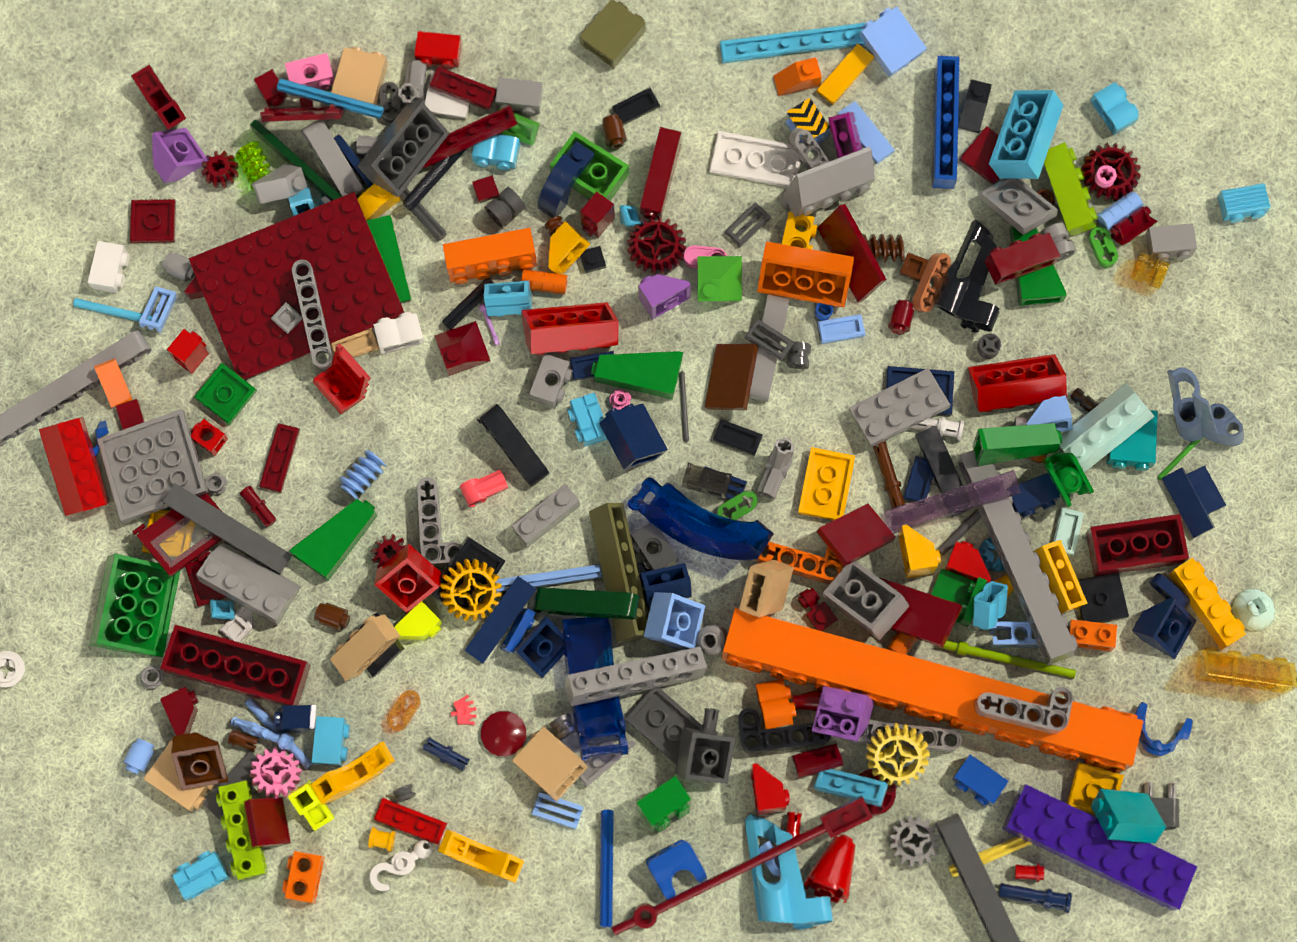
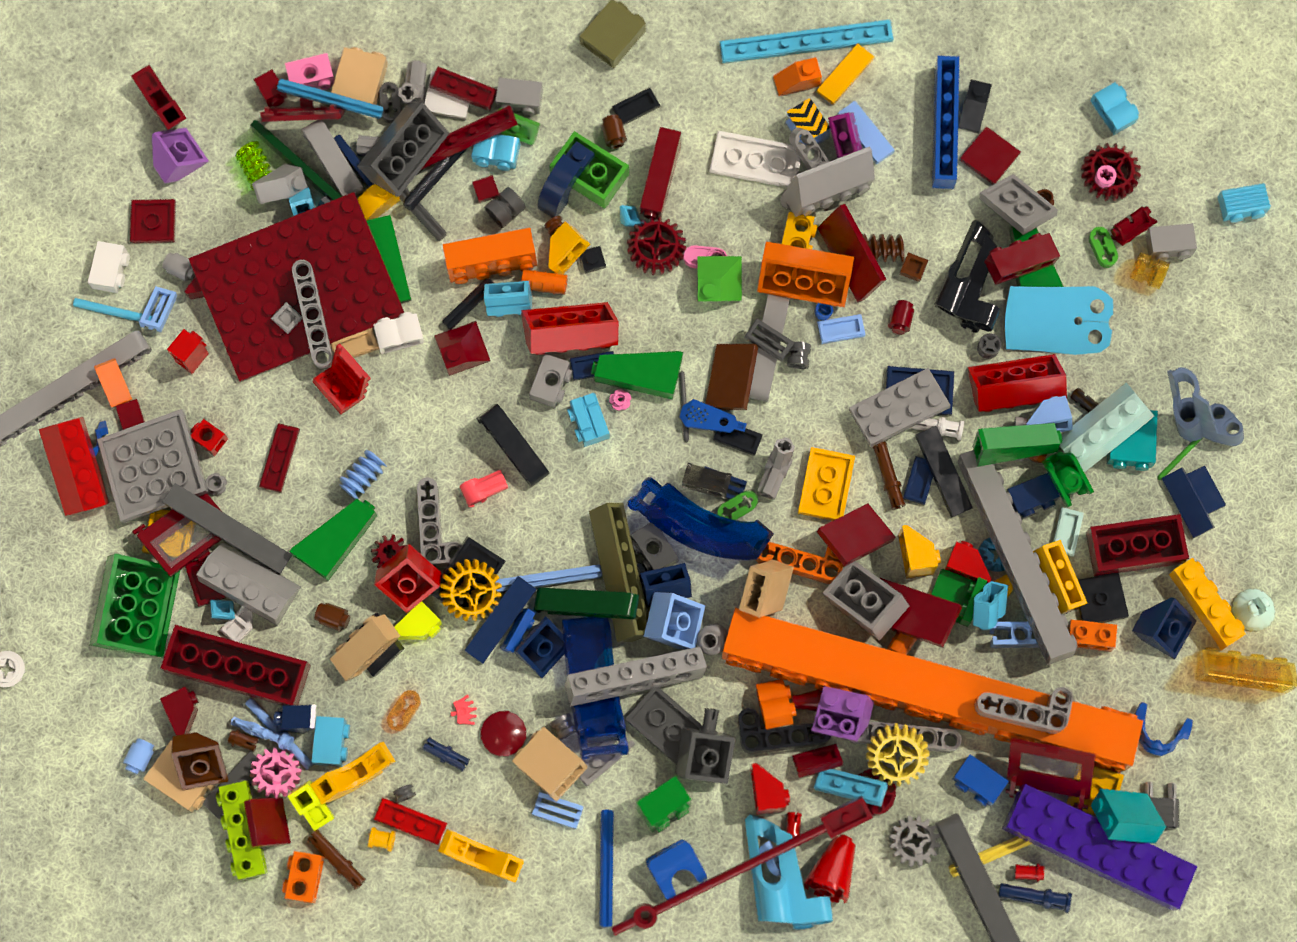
(150, 670): light grey plate -> none
(200, 875): medium azure brick -> none
(223, 175): dark red gear -> none
(225, 393): green plate -> none
(258, 506): dark red axle -> none
(337, 860): none -> reddish brown pin
(402, 864): white piece -> none
(438, 49): red brick -> none
(482, 307): lavender hinge -> none
(546, 515): light grey brick -> none
(597, 215): dark red brick -> none
(633, 435): dark blue brick -> none
(662, 293): medium lavender slope -> none
(712, 419): none -> blue piece
(735, 237): dark grey tile -> none
(820, 615): dark red plate -> none
(892, 40): light blue brick -> none
(925, 295): nougat beam -> none
(953, 501): clear purple tile -> none
(959, 532): dark grey bar -> none
(962, 648): lime bar -> none
(1026, 134): medium azure brick -> none
(1045, 319): none -> medium azure piece
(1050, 770): none -> dark red piece
(1059, 235): light grey wheel -> none
(1069, 189): lime brick -> none
(1119, 210): light blue axle -> none
(1168, 589): dark blue beam -> none

